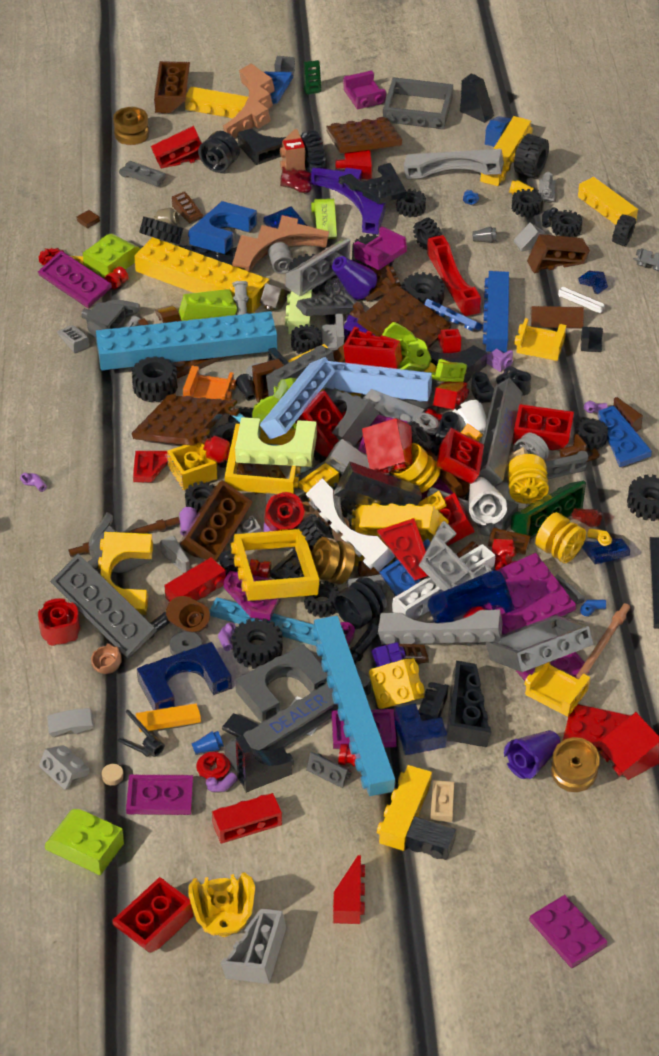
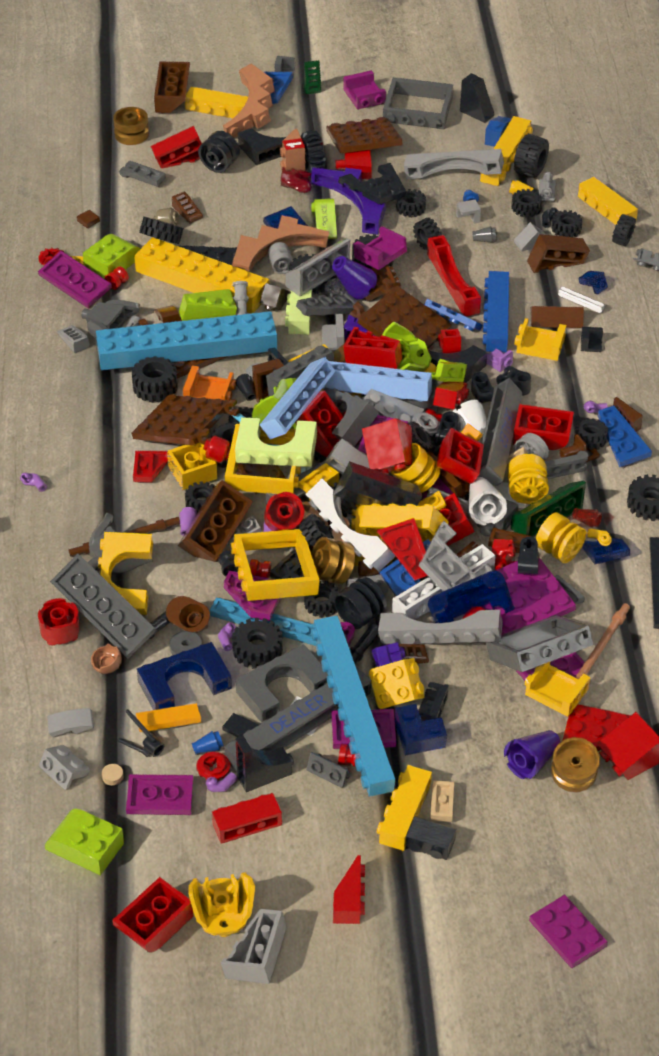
(174, 553): light grey slope -> none
(197, 581): red brick -> none
(207, 231): blue arch -> none
(301, 333): black tyre -> none
(428, 284): black tyre -> none
(466, 713): black wedge -> none
(469, 208): none -> light grey panel
(528, 556): none -> black piece
(591, 605): blue arm -> none

